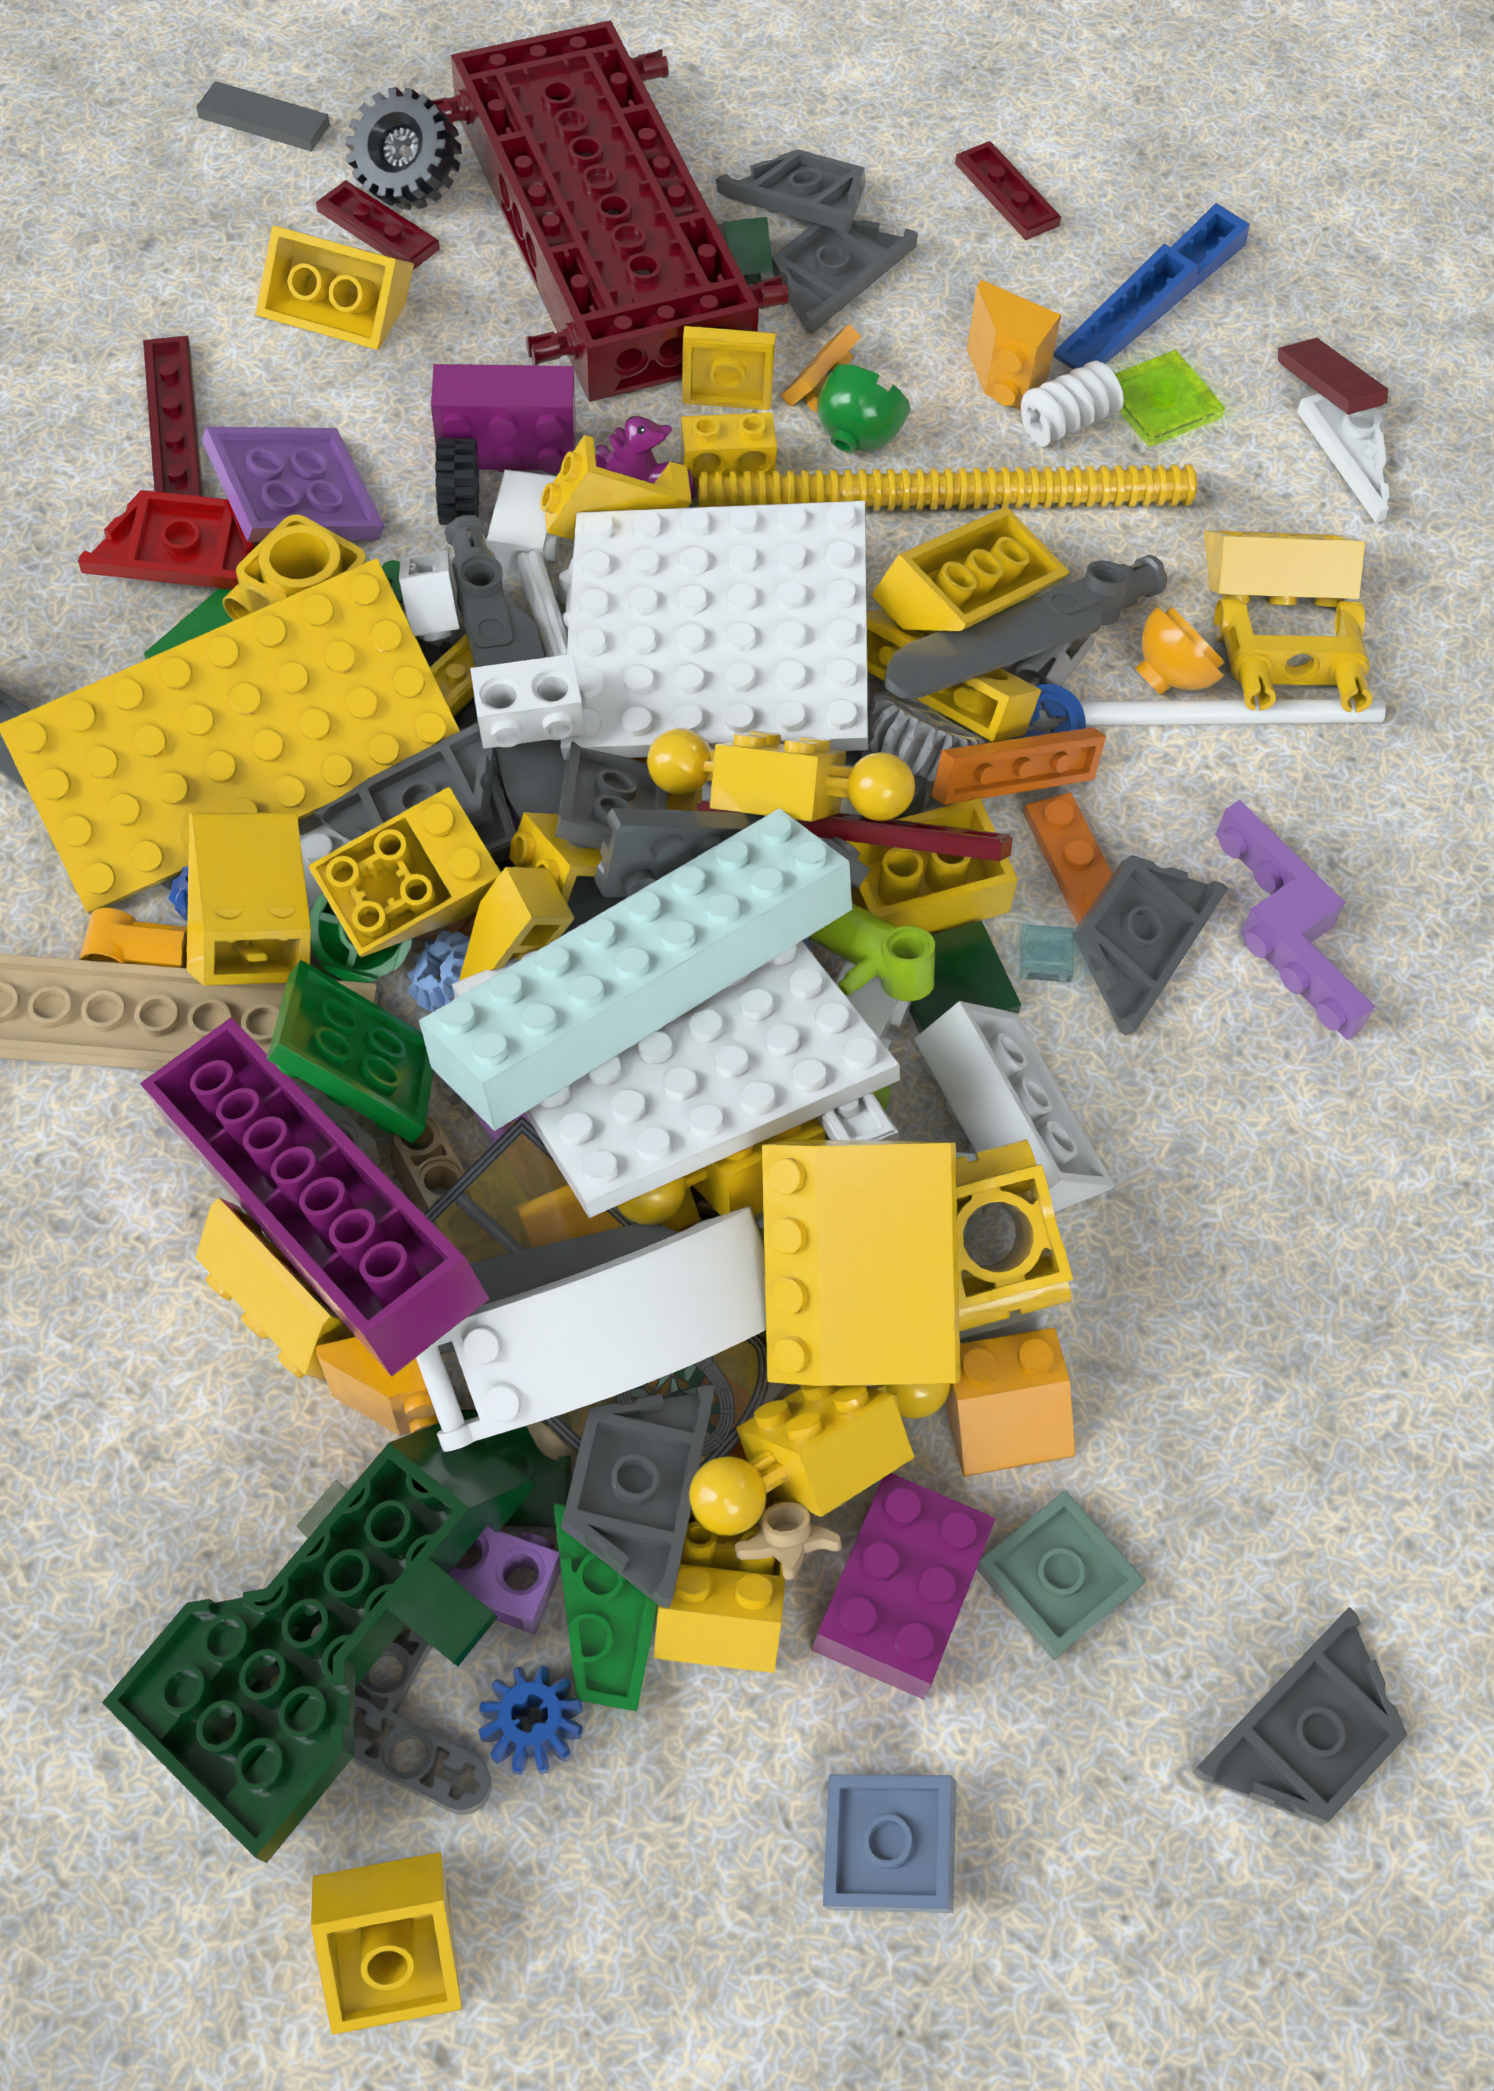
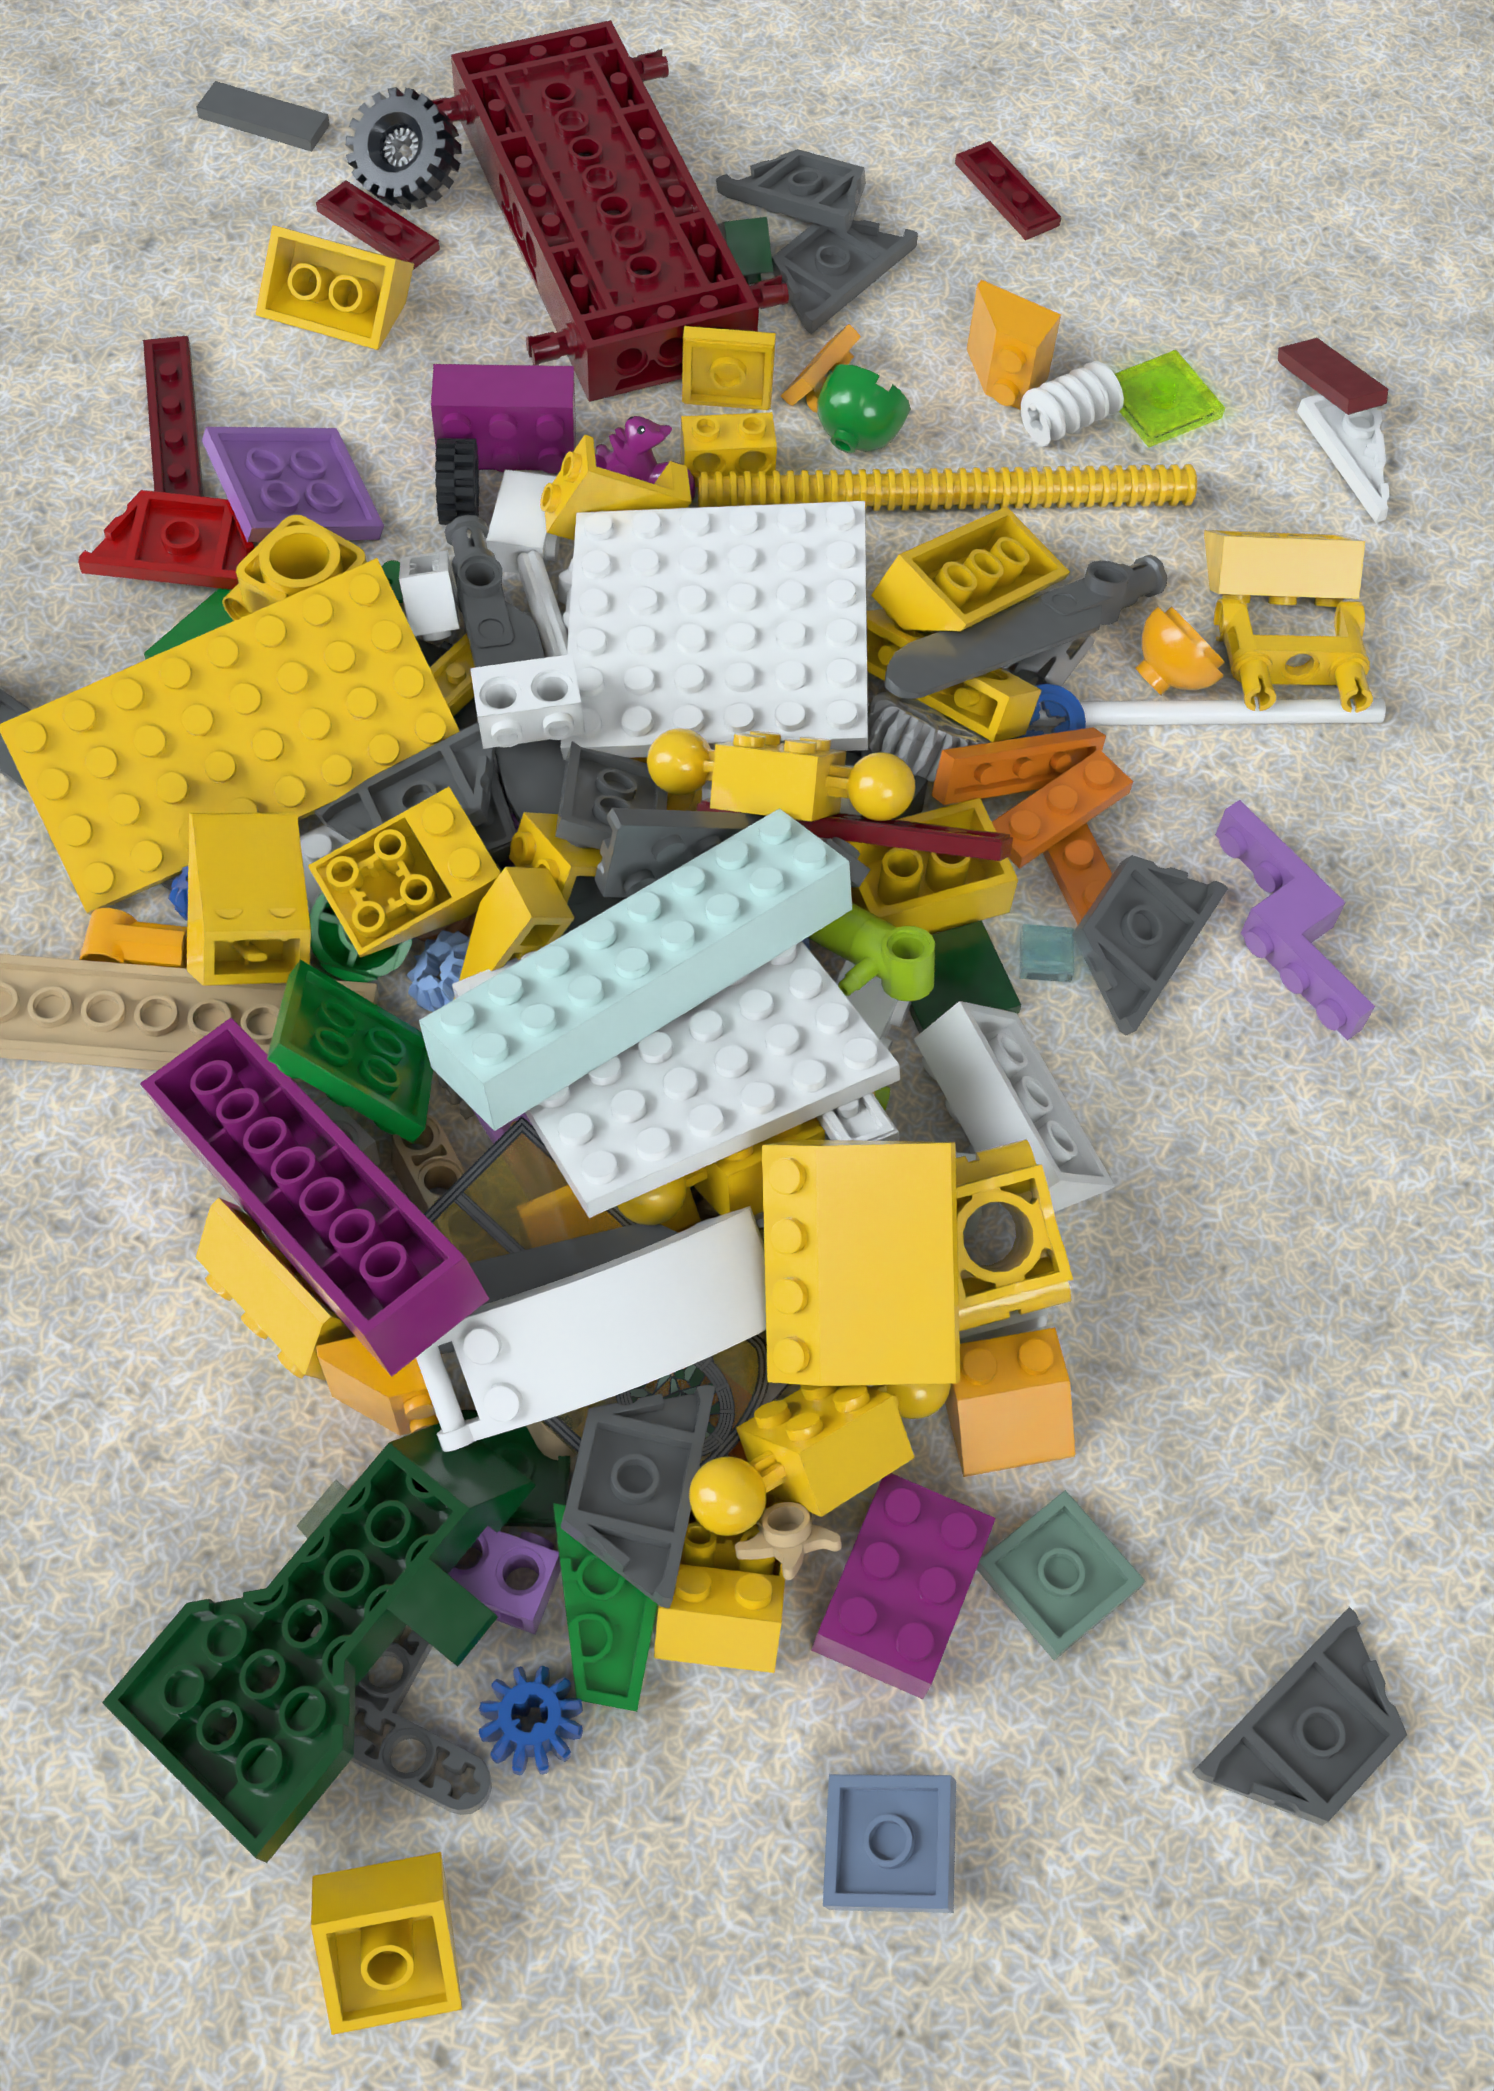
(1062, 806): none -> orange plate
(1156, 288): blue slope -> none

